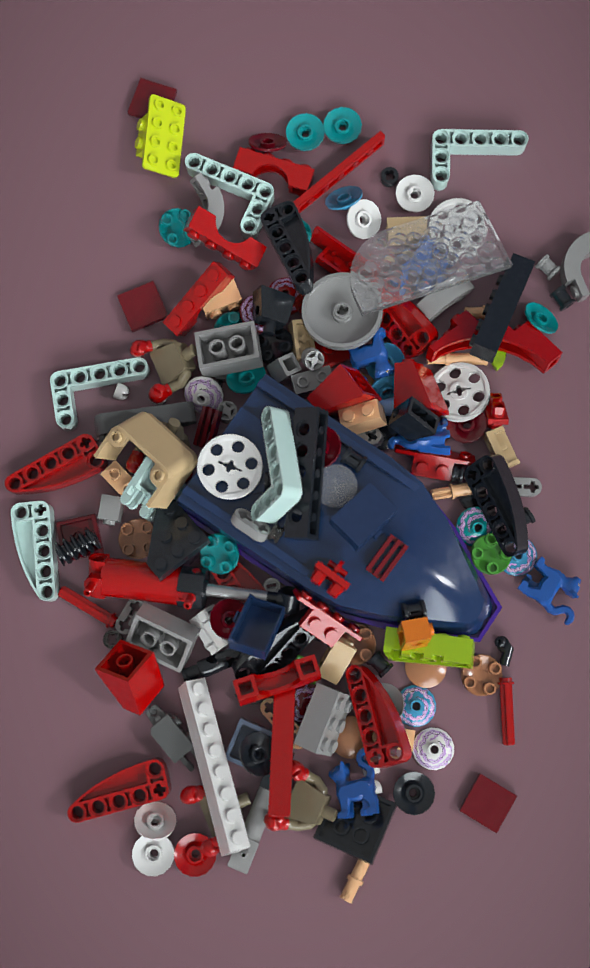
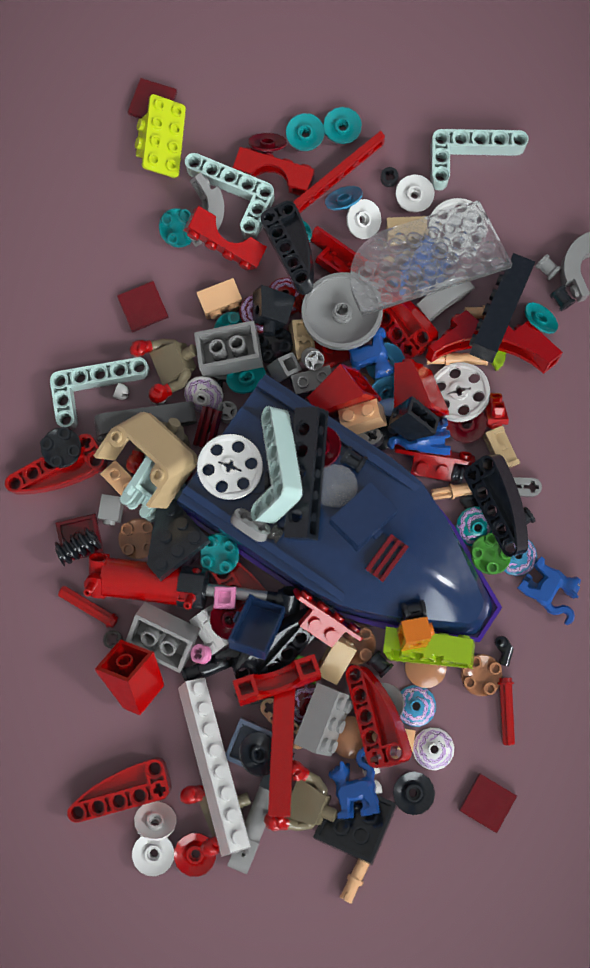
(30, 544): light aqua beam -> none
(61, 447): none -> black dish
(125, 614): light grey beam -> none
(171, 735): dark grey hinge -> none
(206, 654): none -> bright pink bush
(209, 284): red arch -> none
(224, 597): none -> bright pink tile
(270, 581): white hinge -> none
(338, 583): red hips -> none

